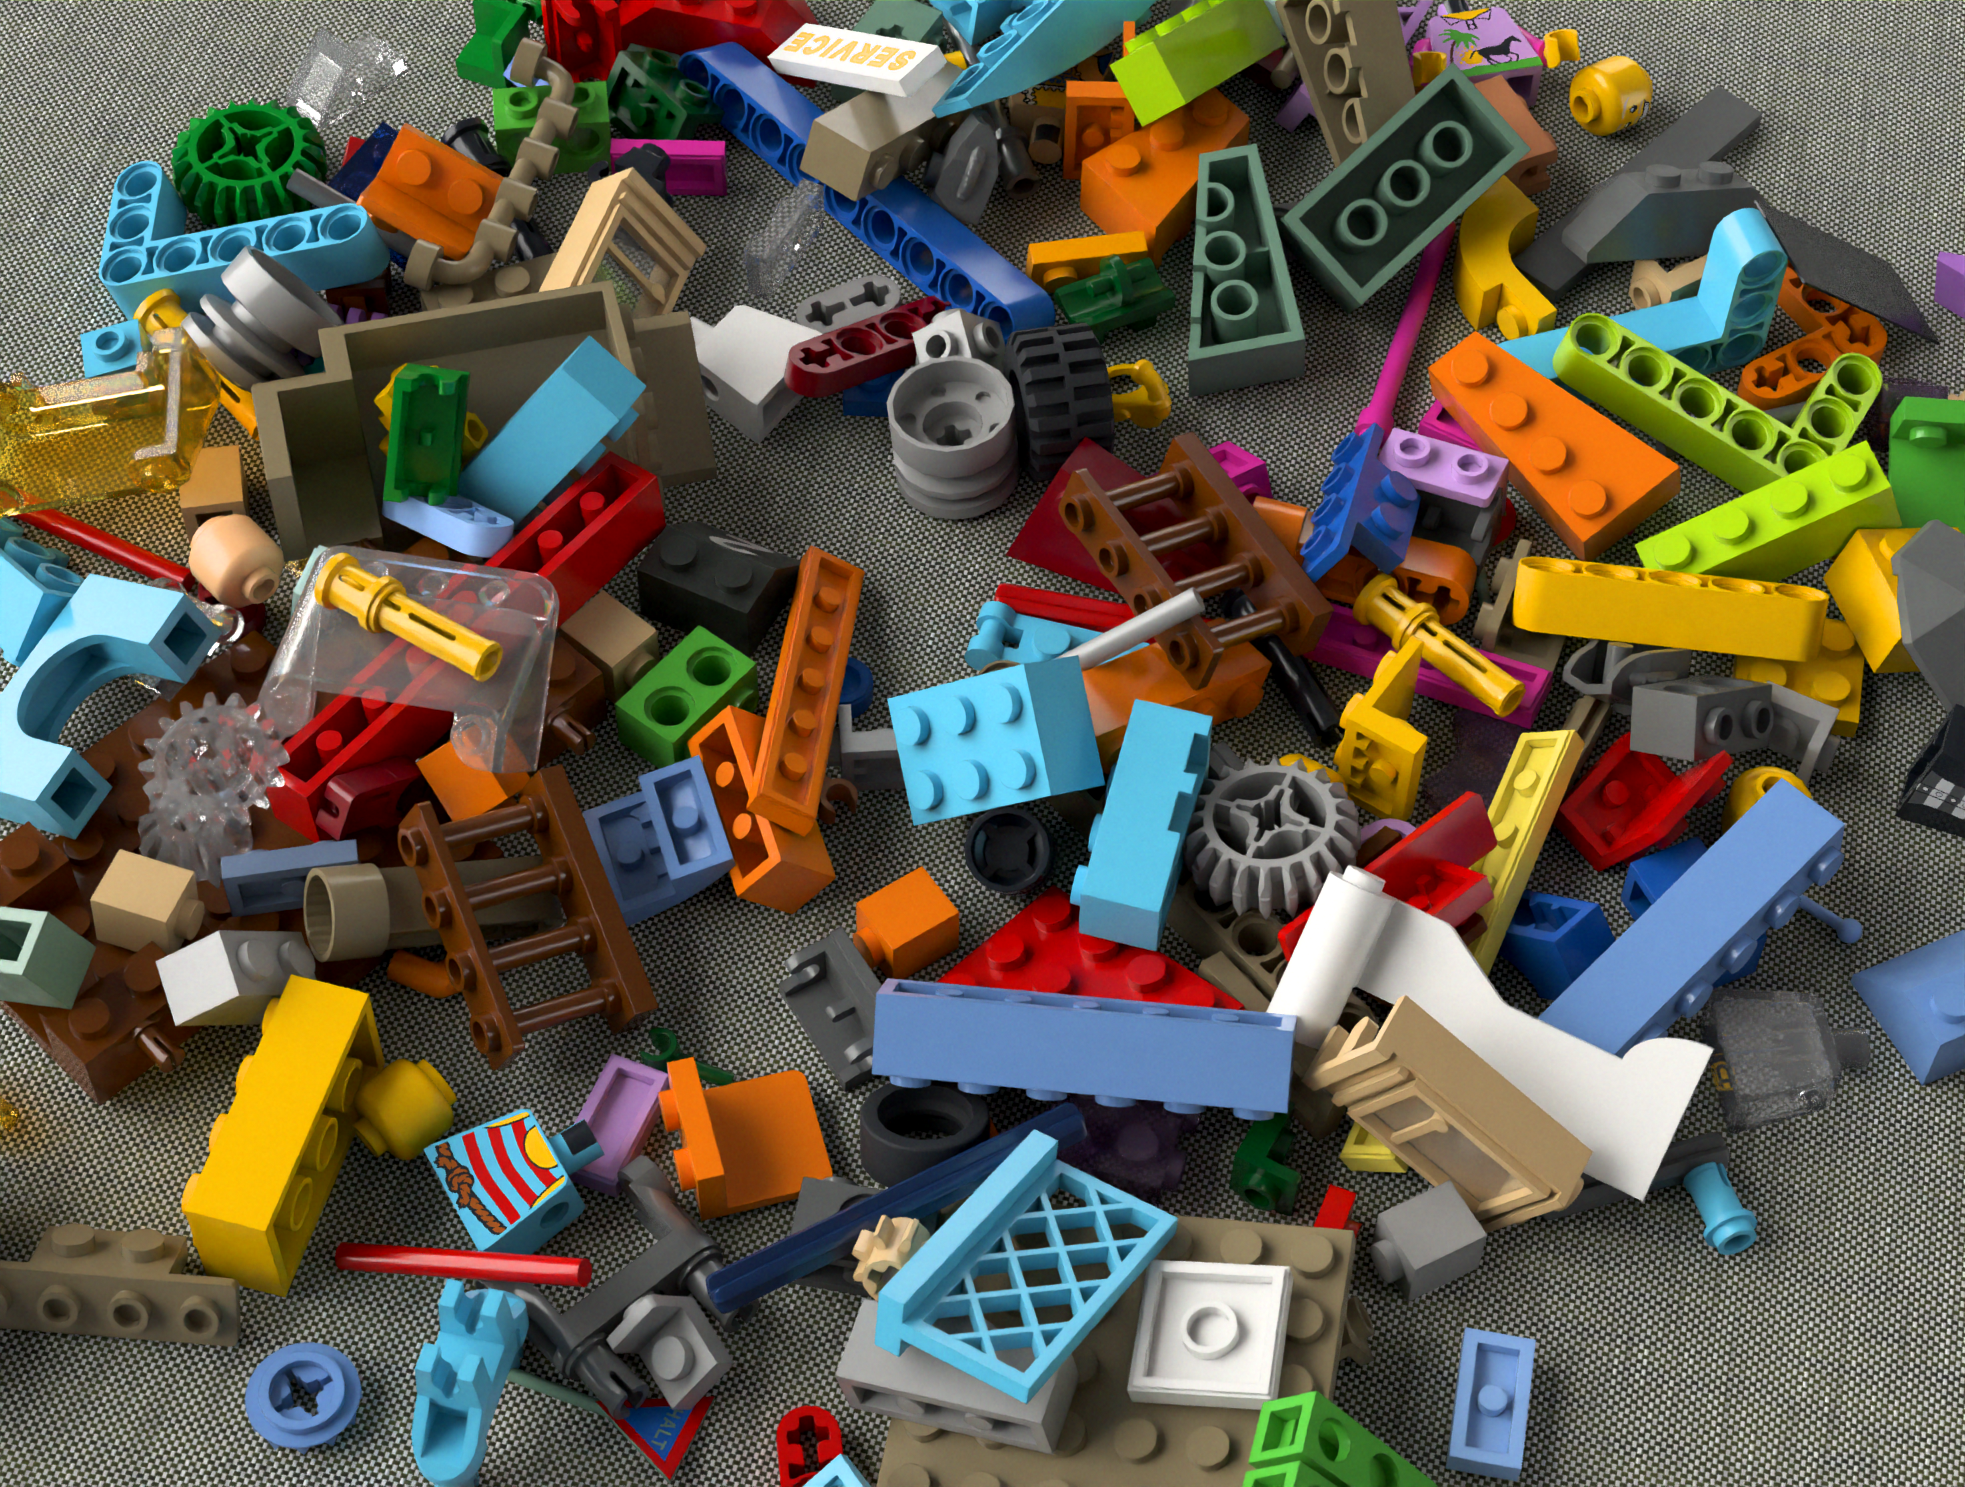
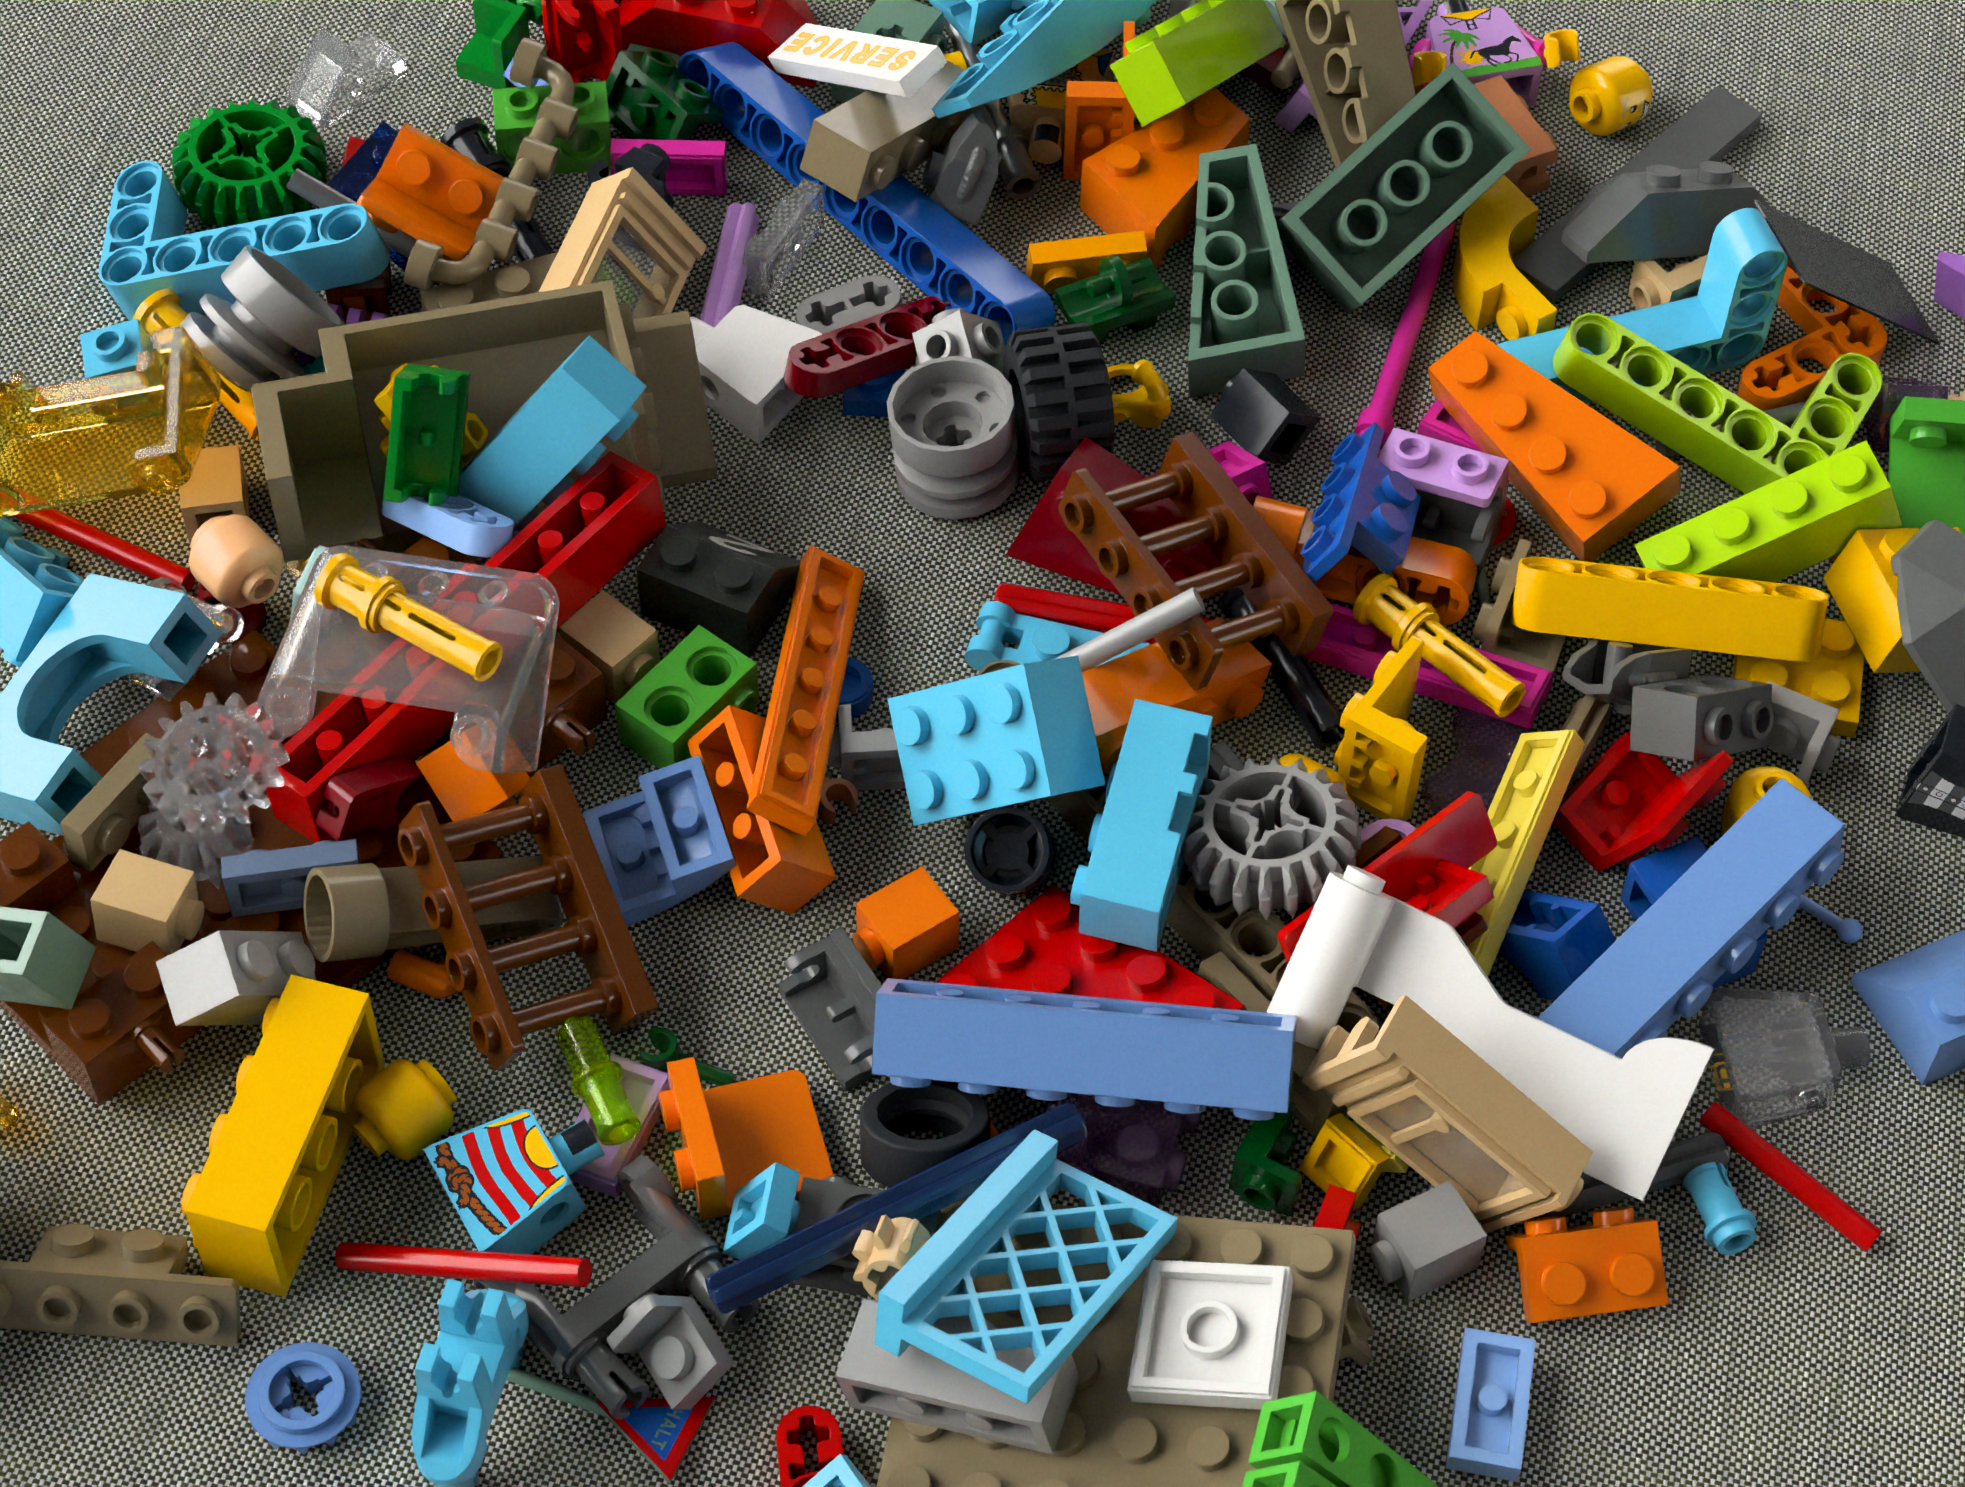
(109, 811): none -> dark tan plate
(597, 1081): none -> clear neon green axle
(728, 268): none -> lavender axle
(763, 1211): none -> medium azure bracket
(1264, 416): none -> black brick
(1344, 1159): none -> yellow tile
(1589, 1266): none -> orange bracket
(1791, 1176): none -> red bar

